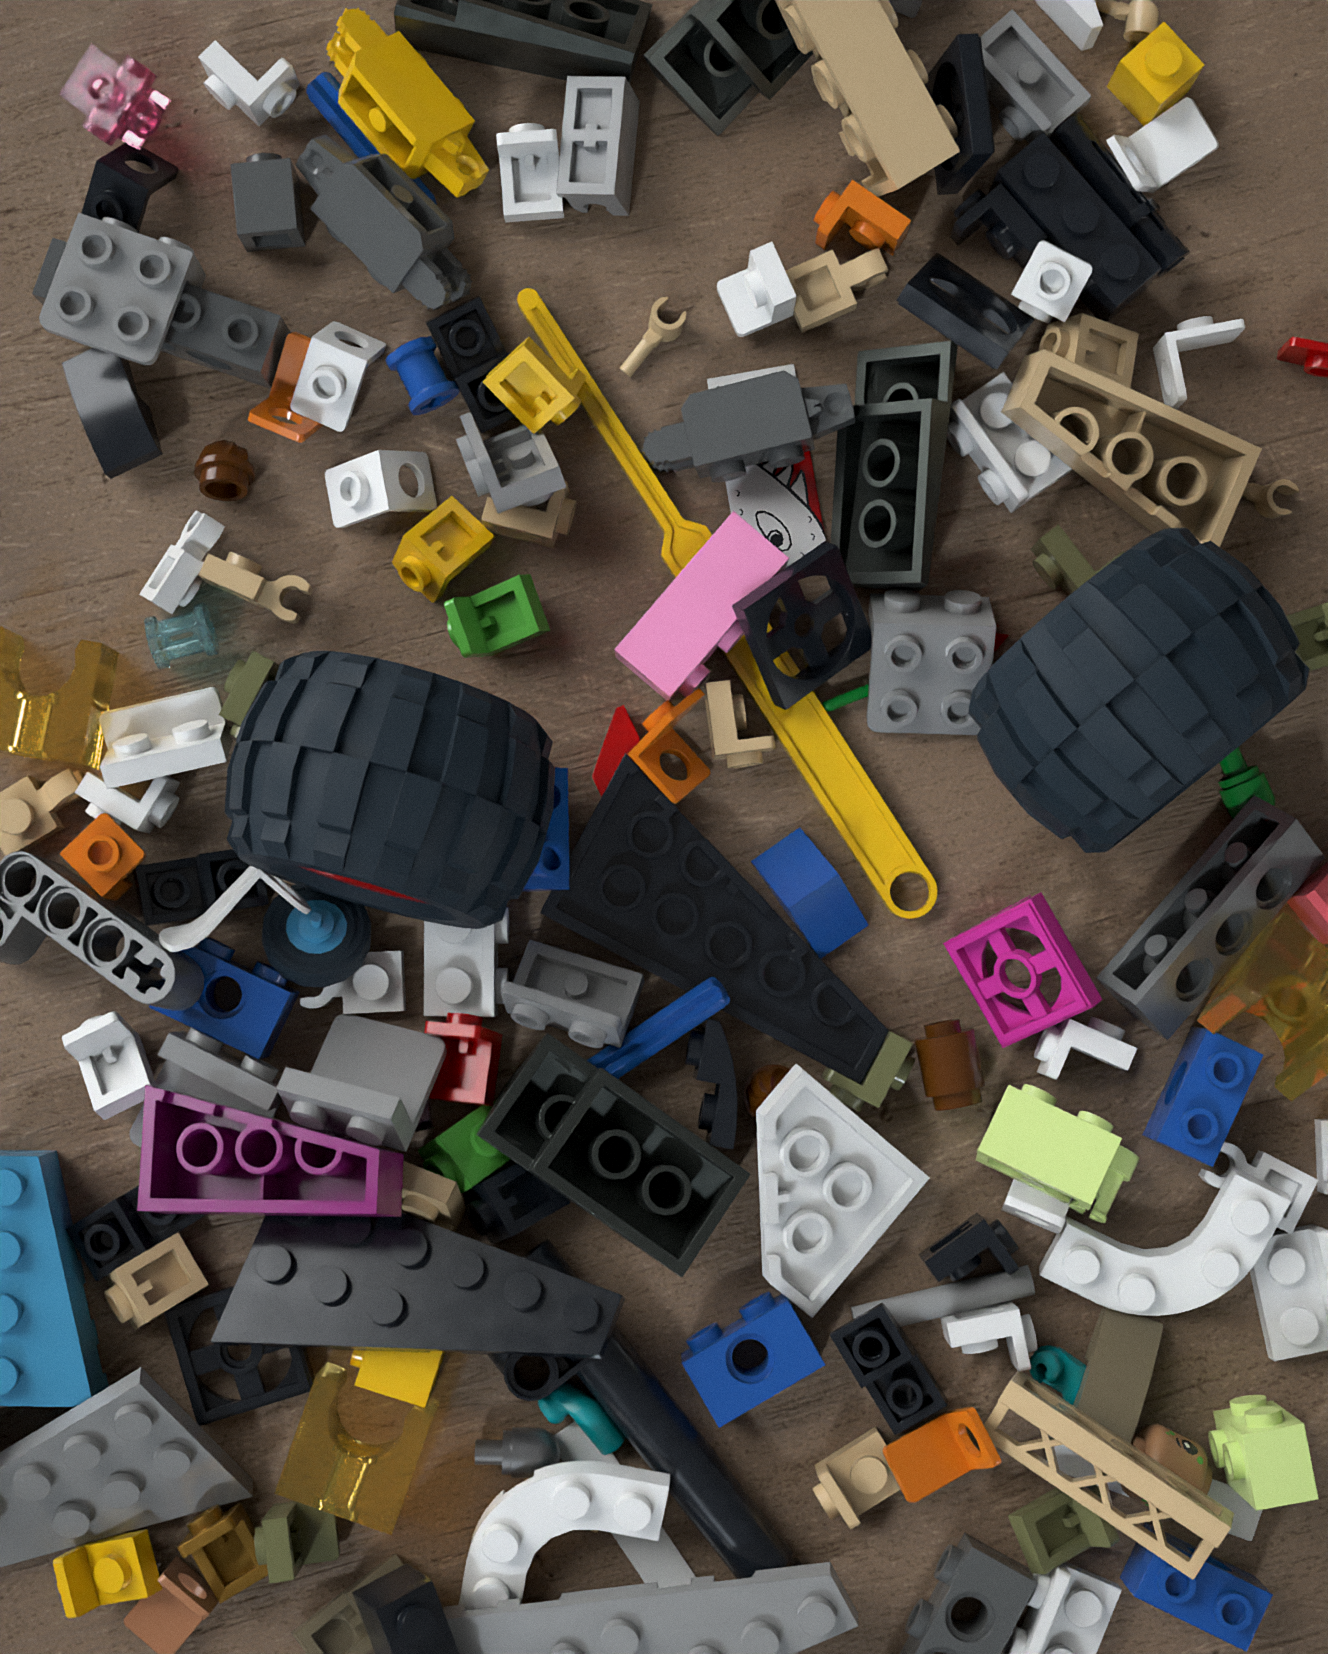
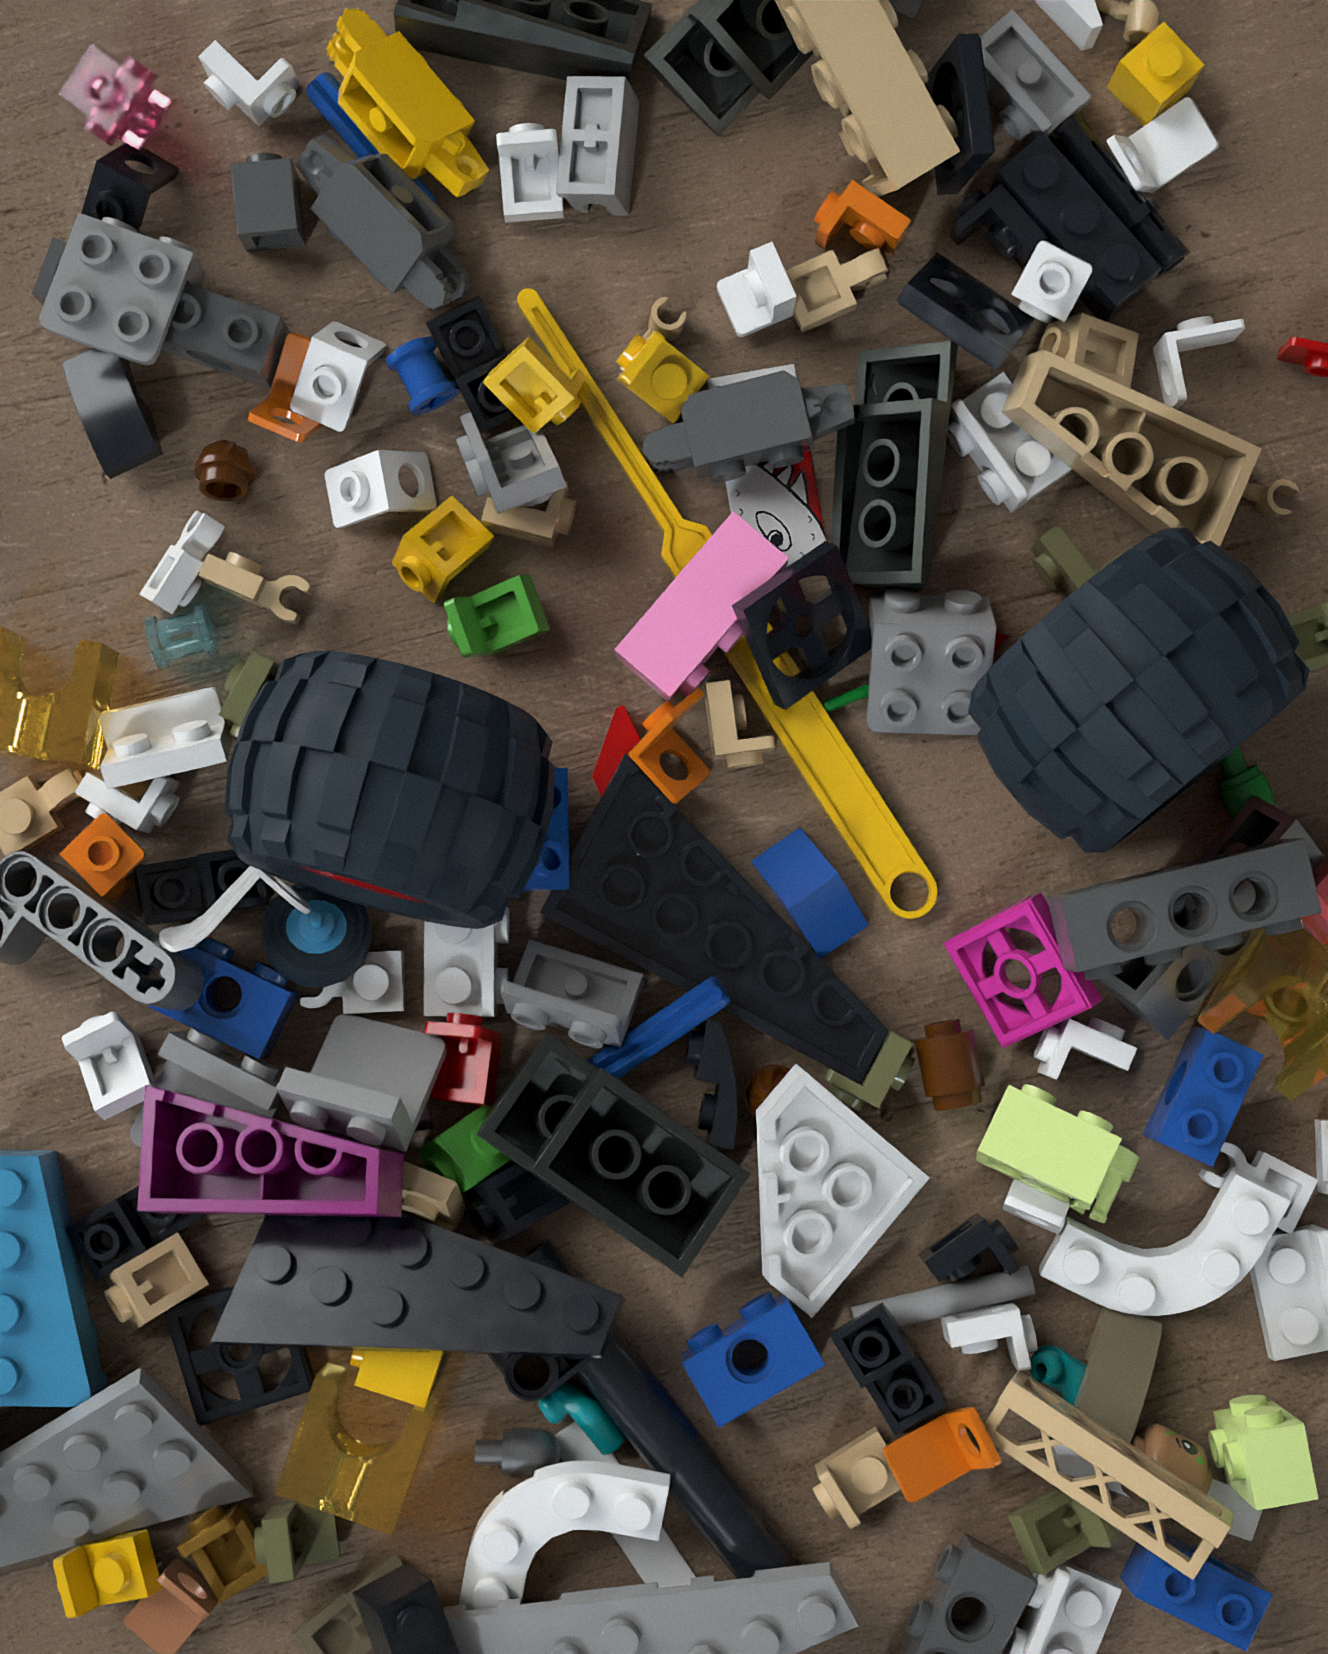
(659, 374): none -> yellow bracket
(1282, 897): none -> dark grey brick

